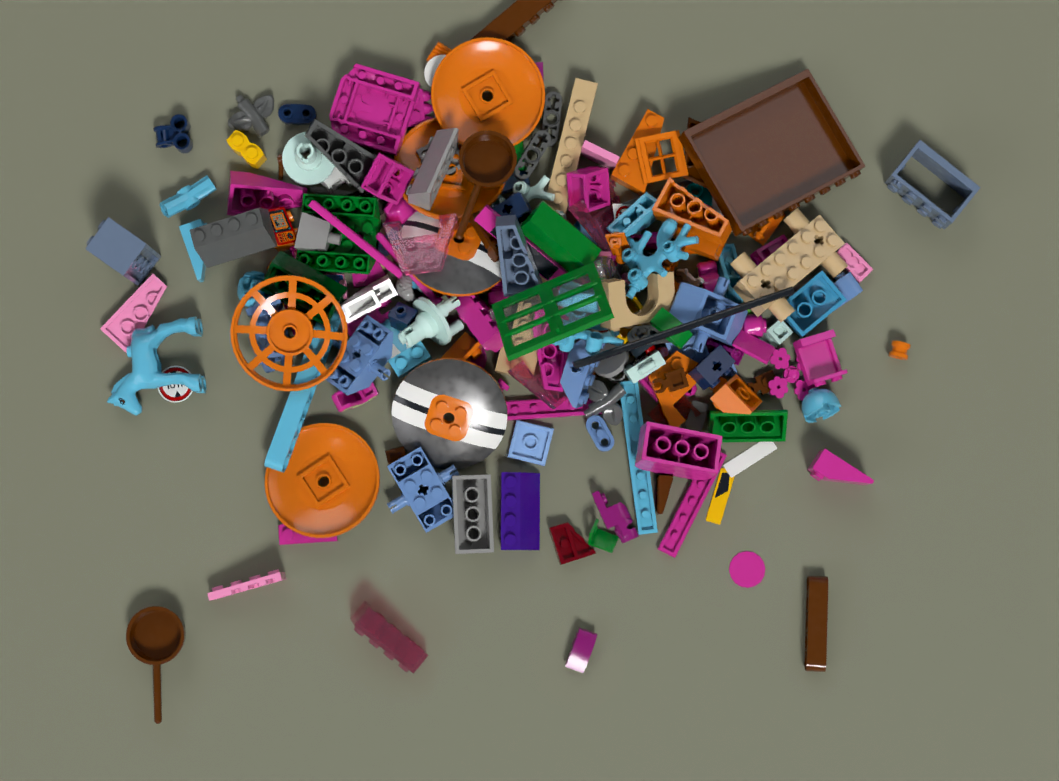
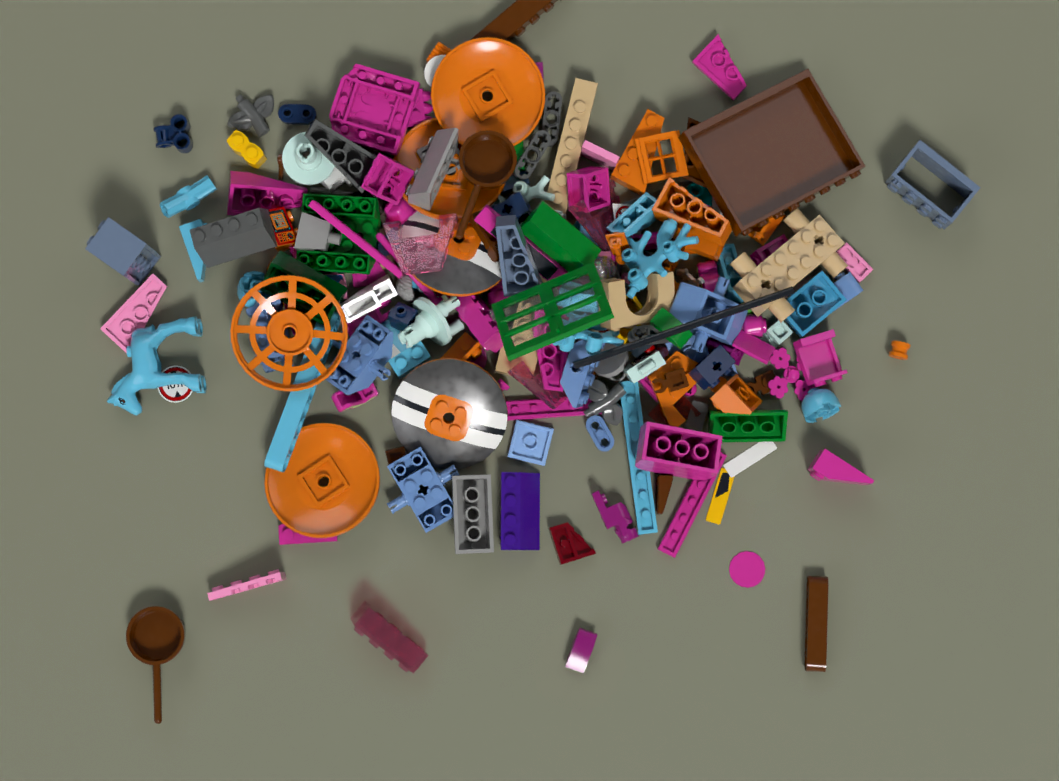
(602, 539): green bracket -> none
(720, 69): none -> dark pink wing

